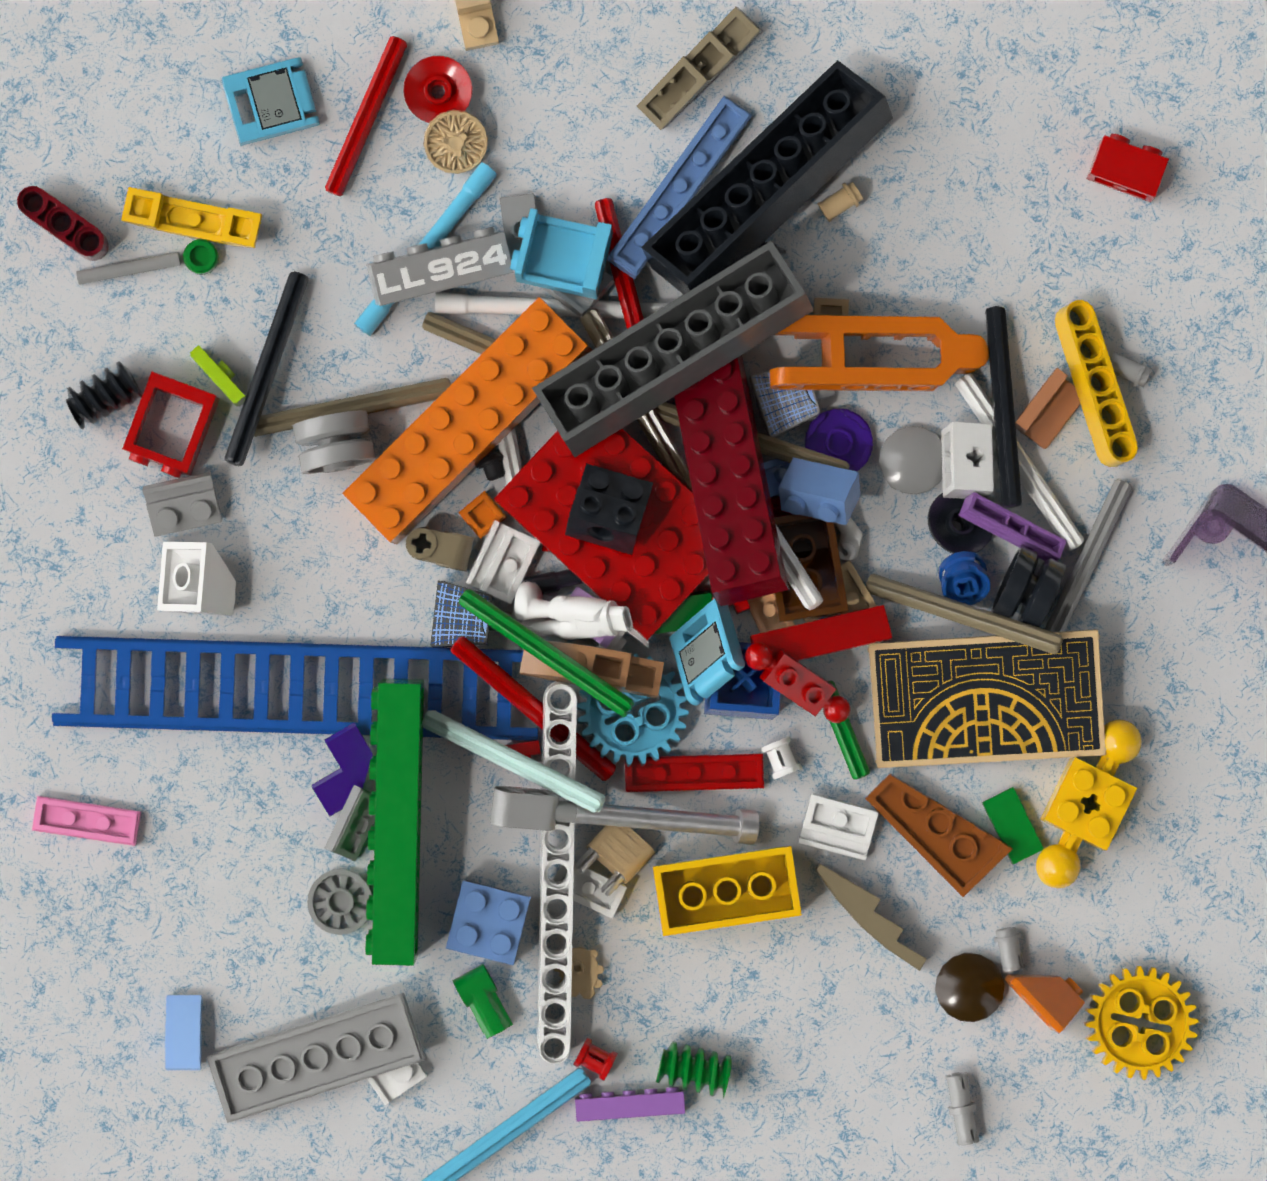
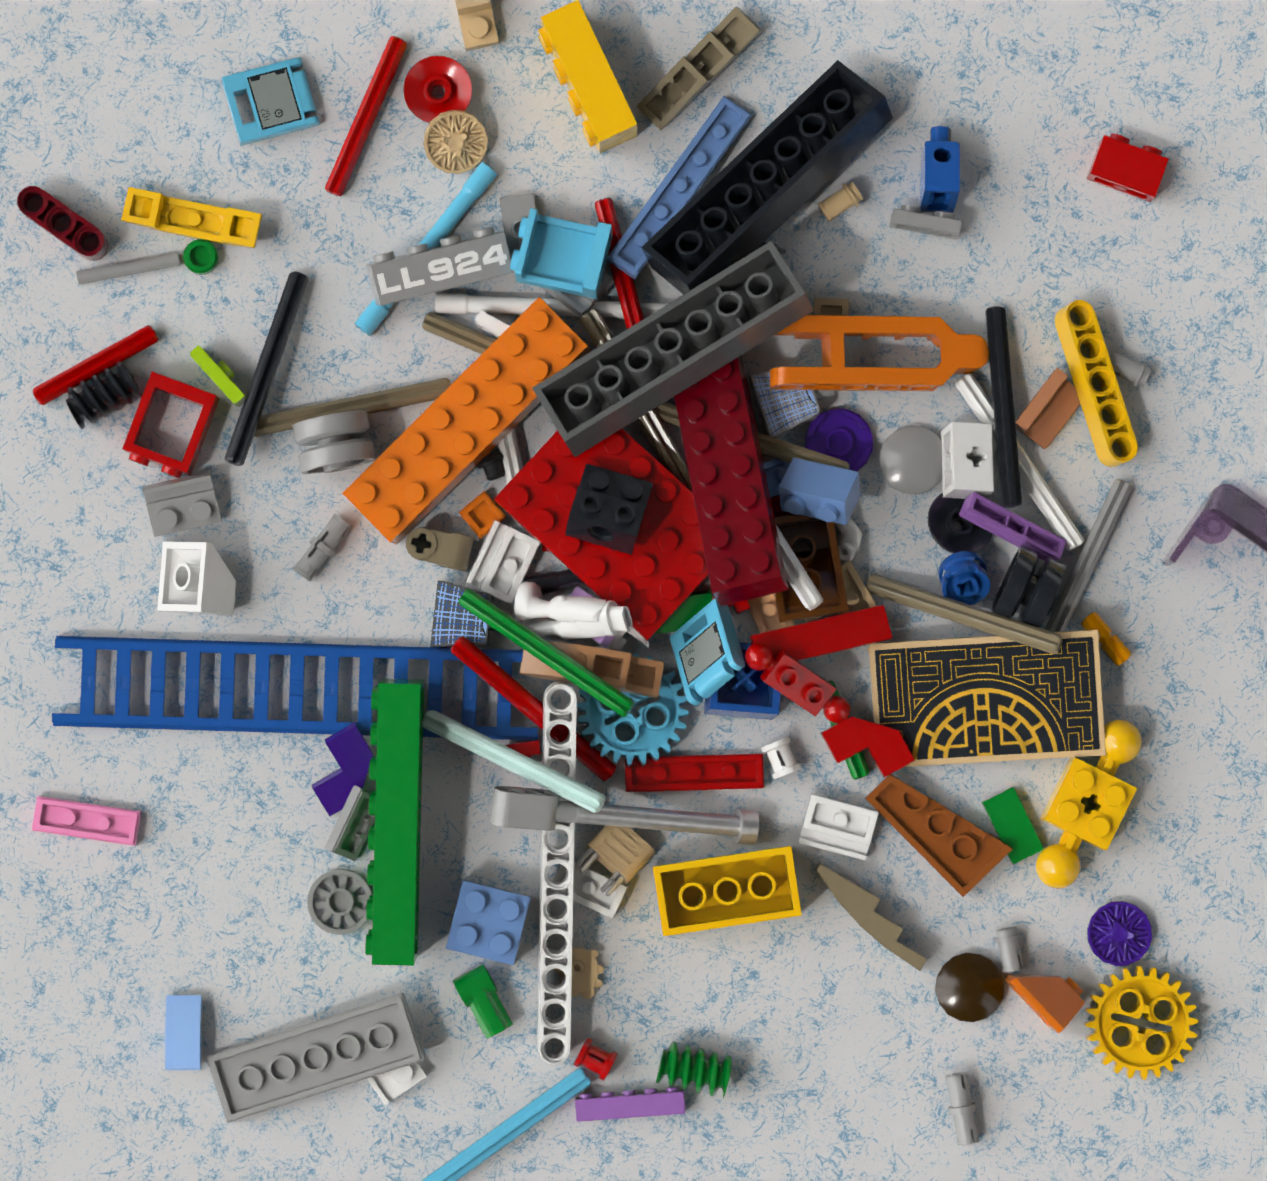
(95, 364): none -> red axle
(322, 547): none -> light grey pin
(490, 324): none -> white tile
(589, 77): none -> yellow brick
(856, 734): none -> red tile
(912, 219): none -> light grey plate
(939, 172): none -> blue torso
(1110, 644): none -> light orange piece
(1119, 933): none -> dark purple wheel

